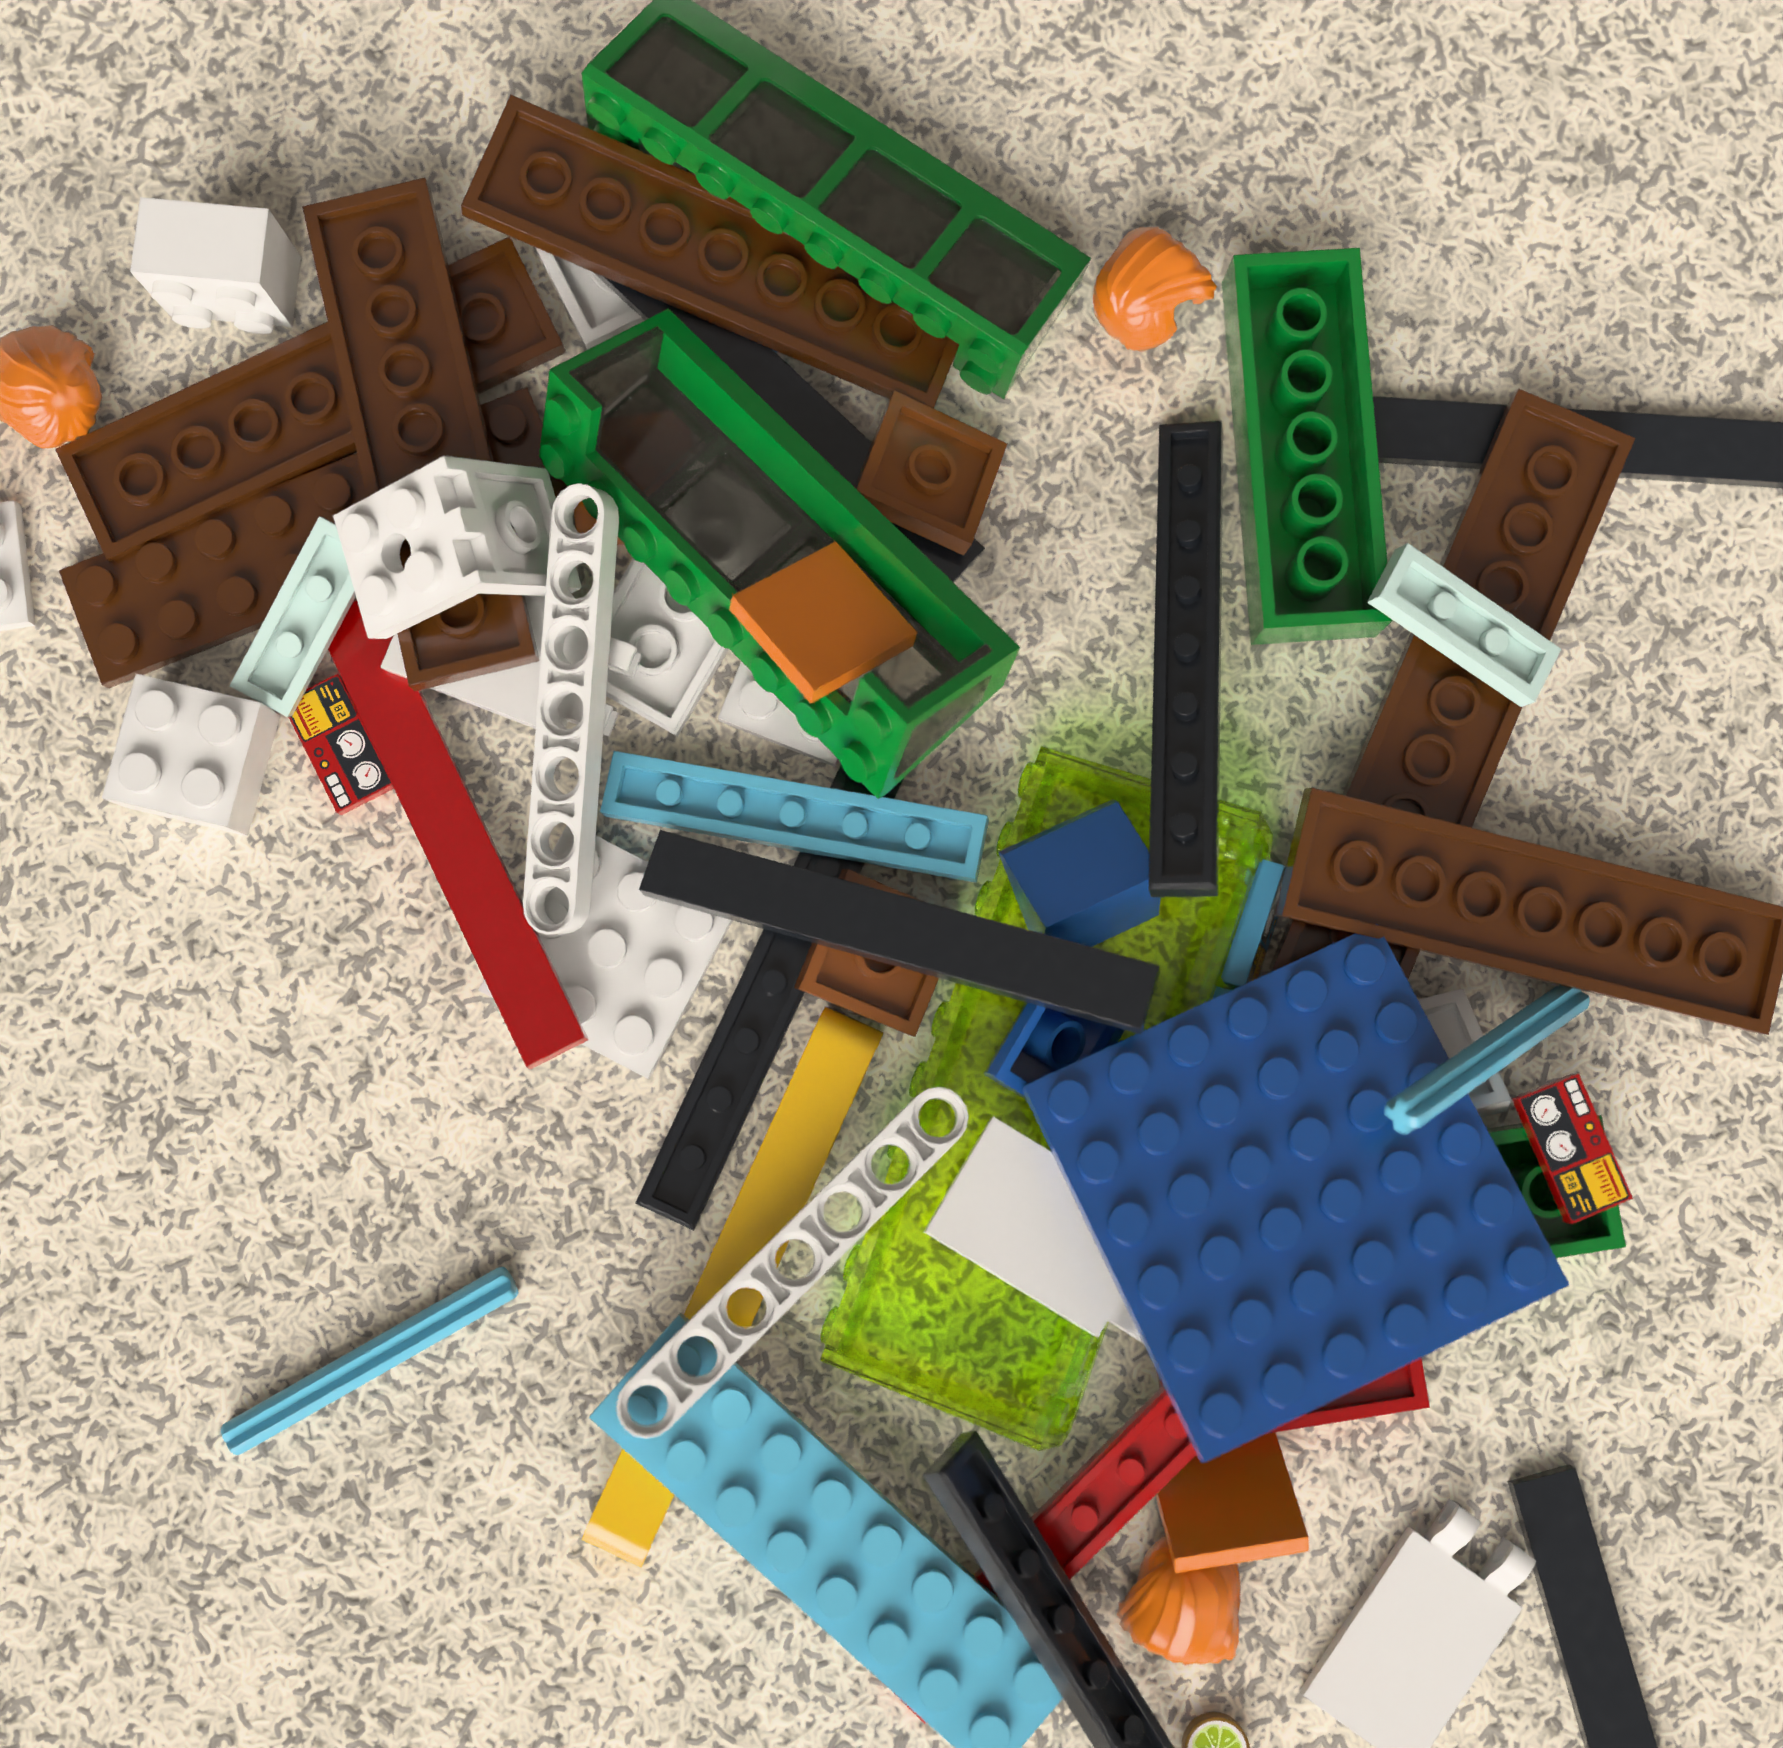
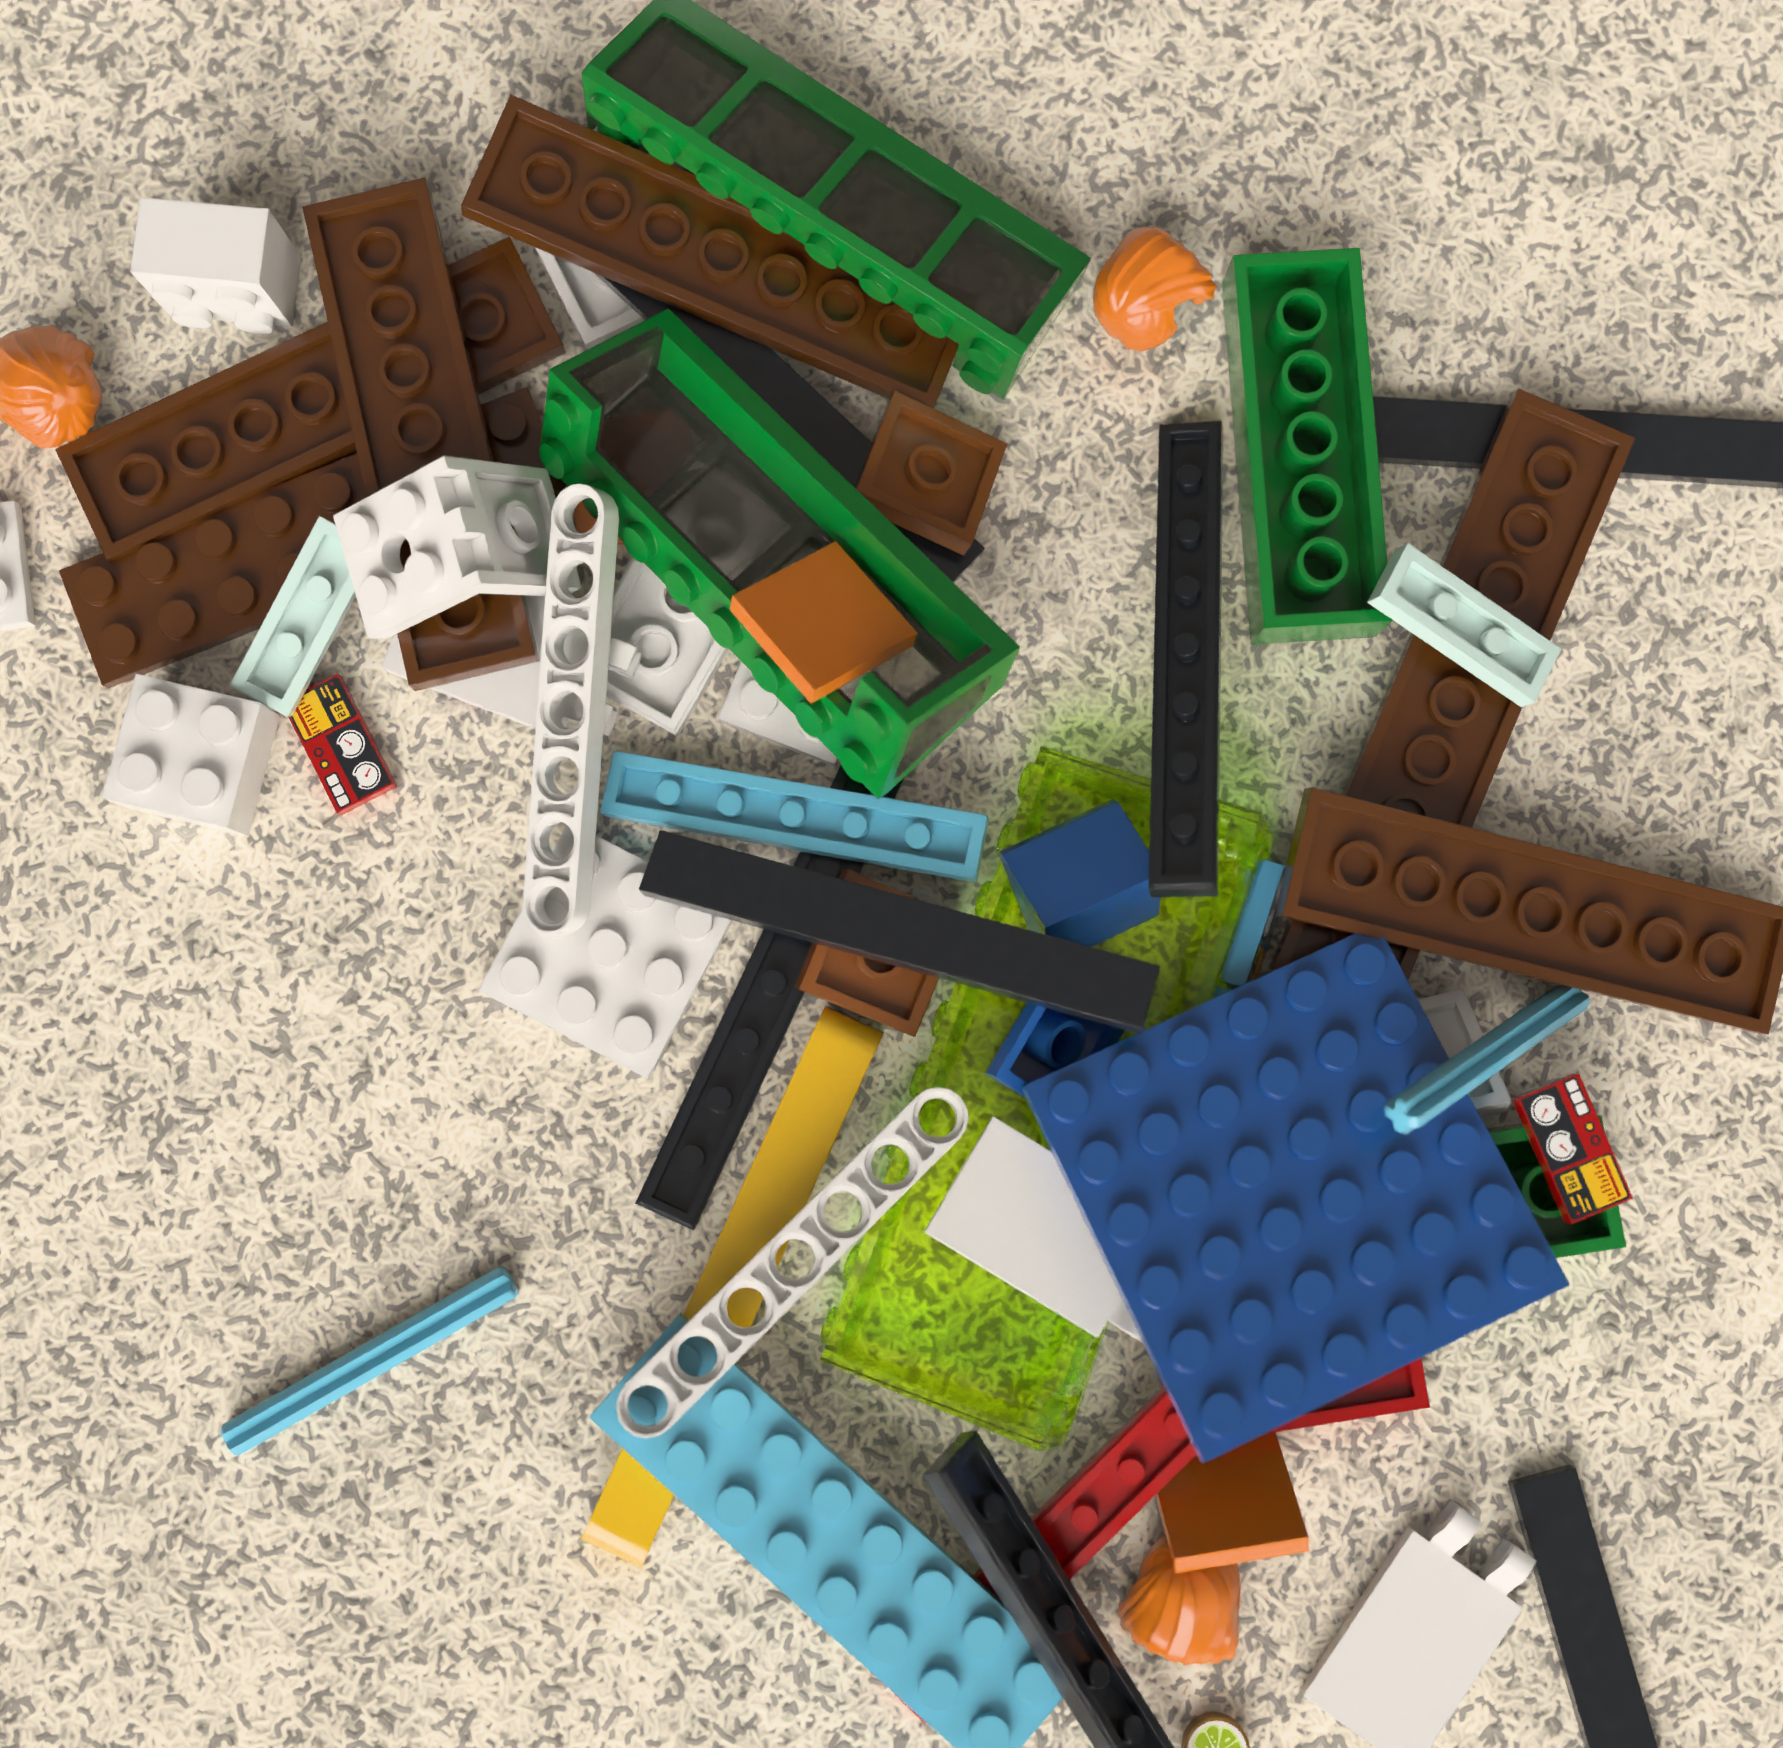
(458, 848): red tile -> none

